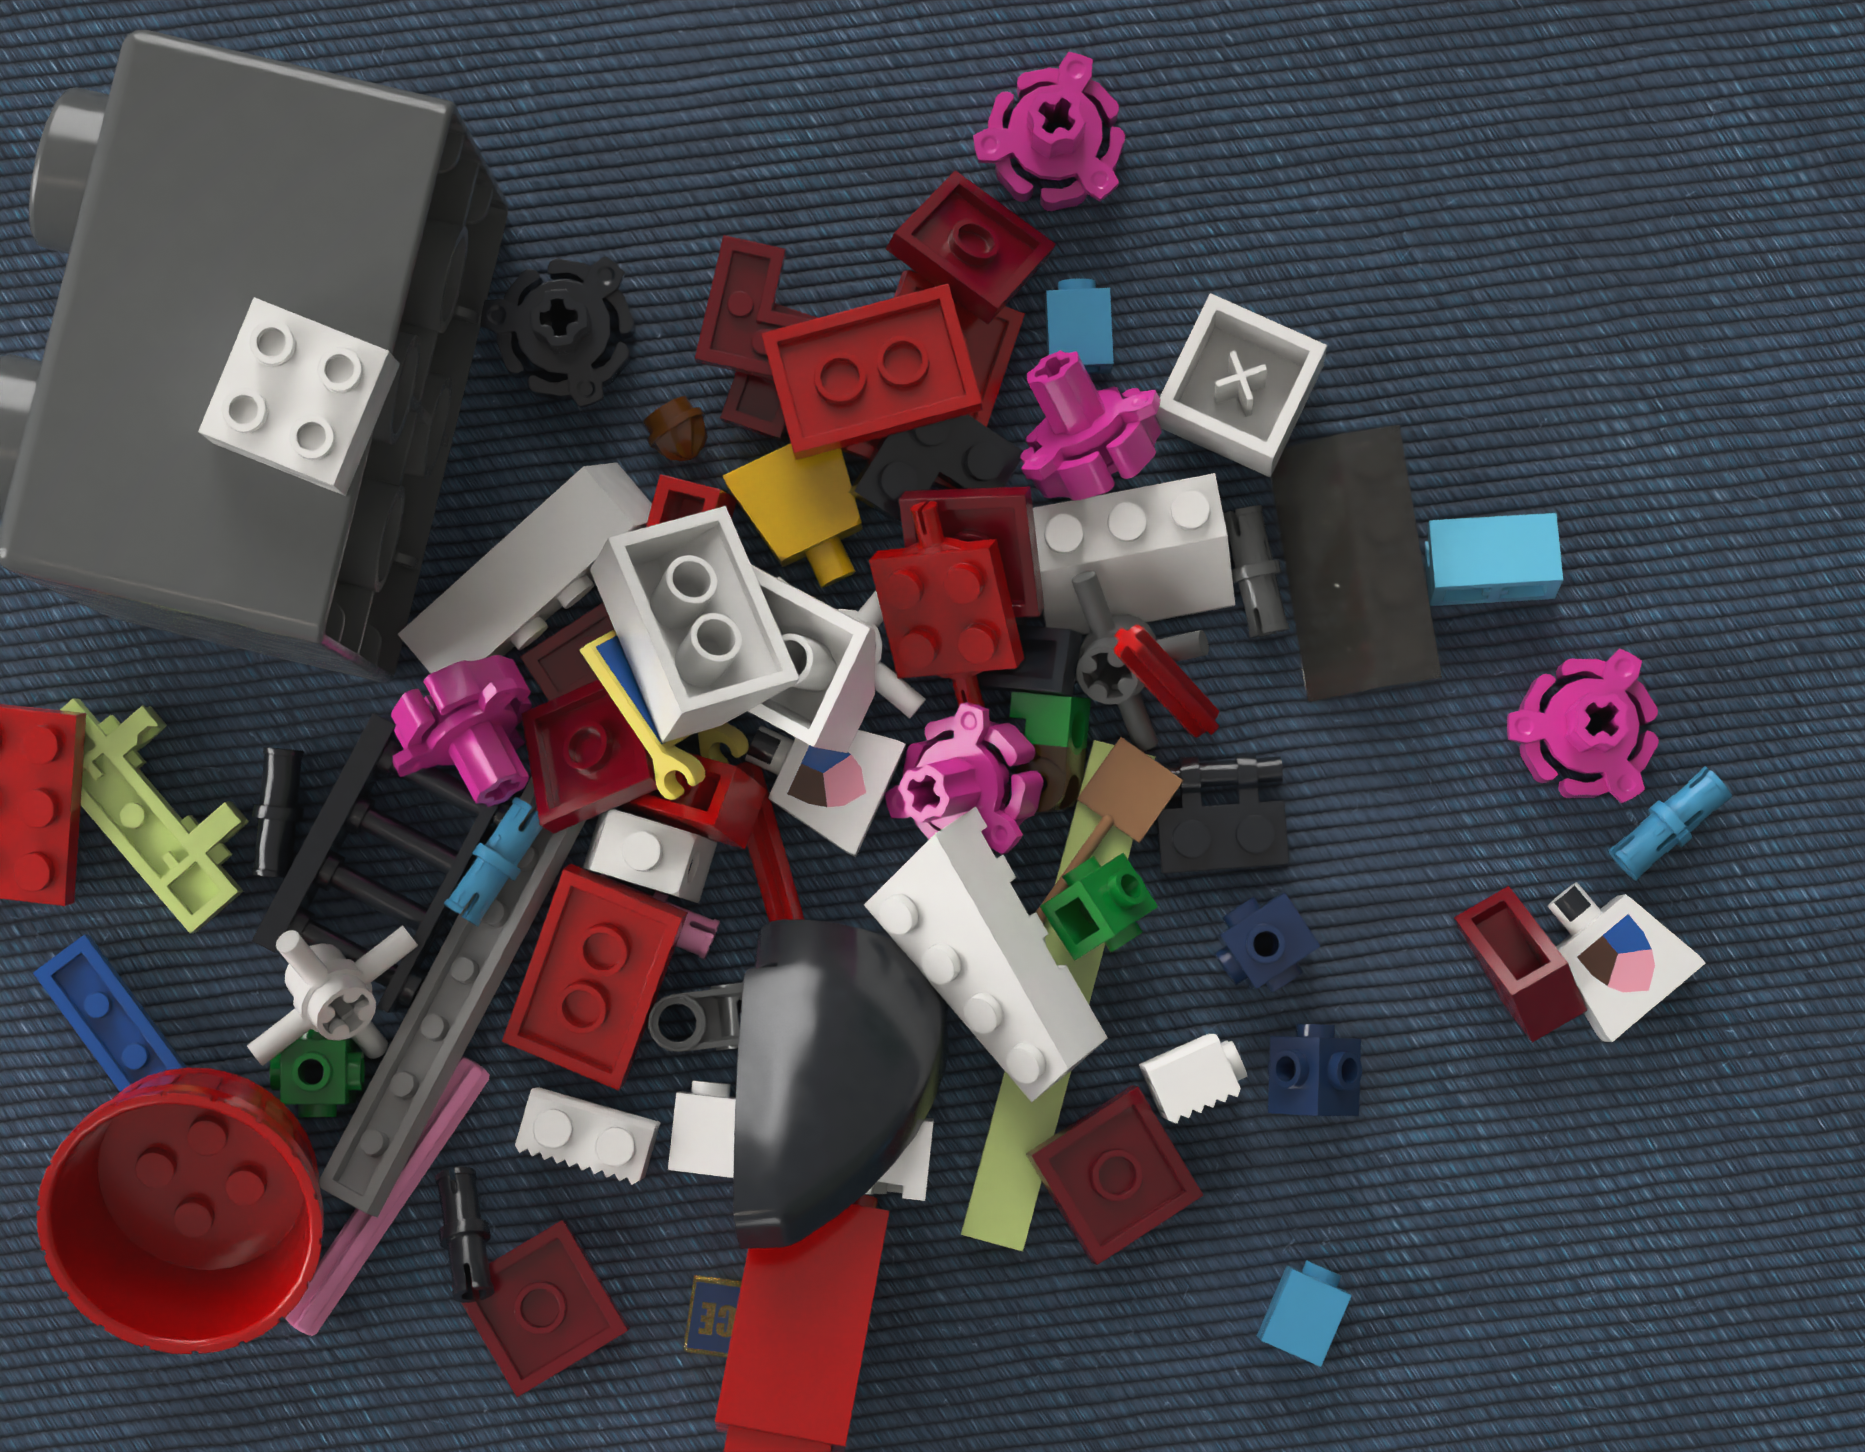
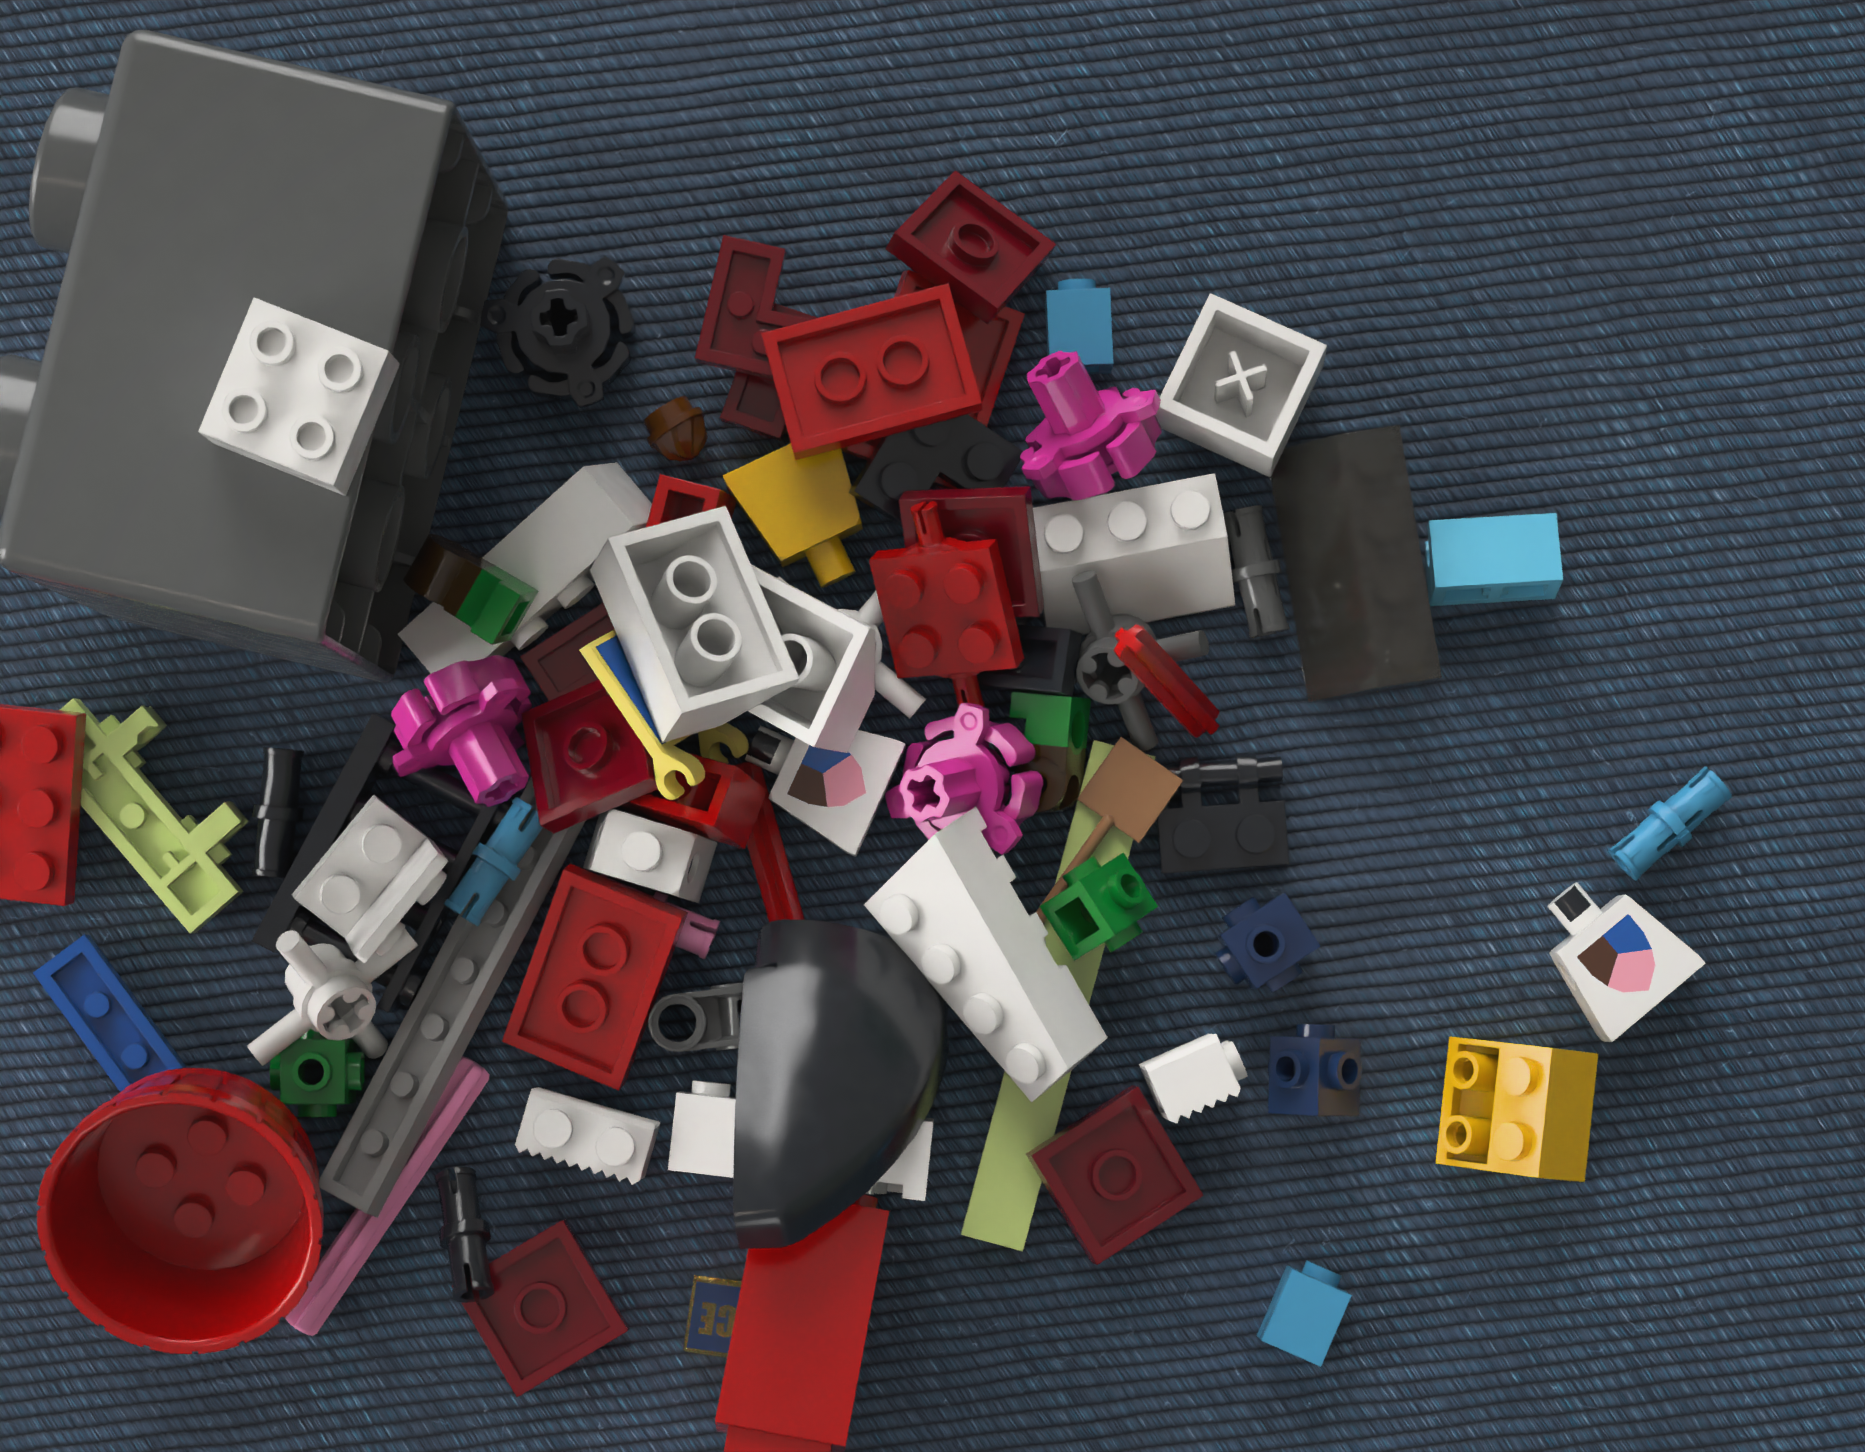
(373, 879): none -> white bracket
(470, 588): none -> leg
(1049, 97): dark pink piece -> none
(1517, 1109): none -> yellow slope
(1521, 964): dark red slope -> none
(1622, 706): dark pink piece -> none

